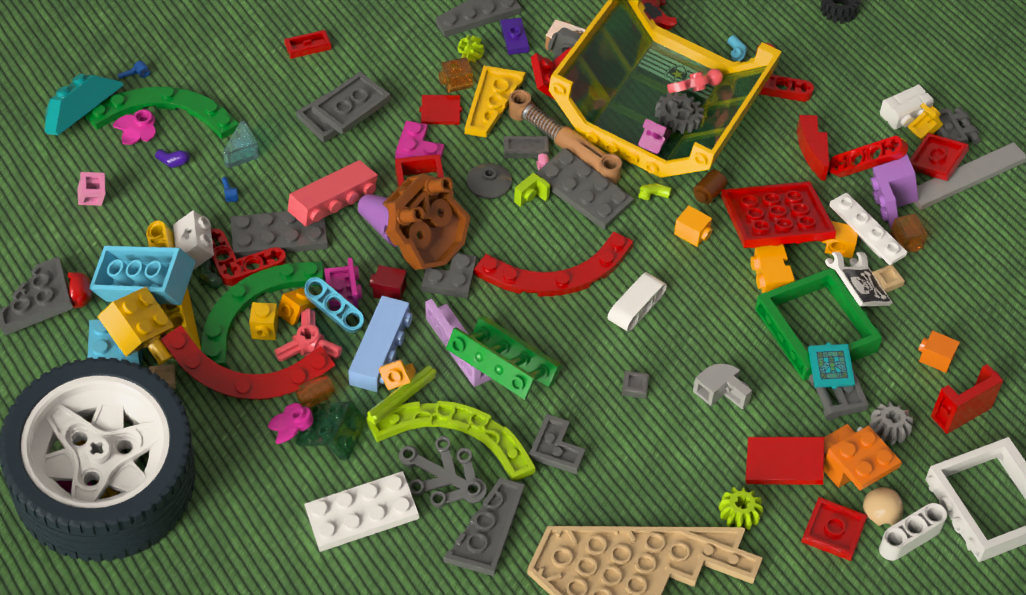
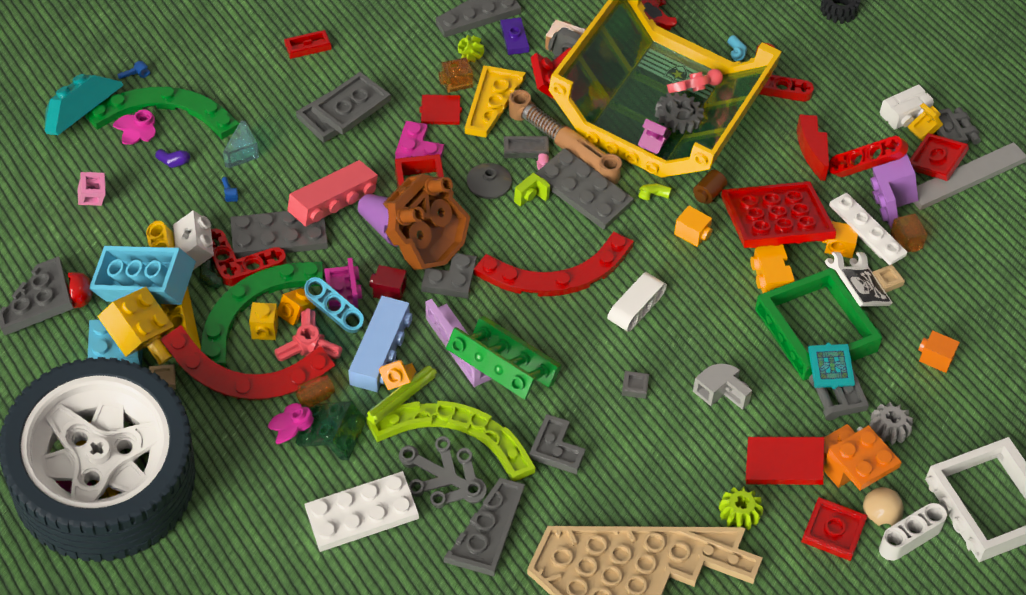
(956, 410): red panel -> none

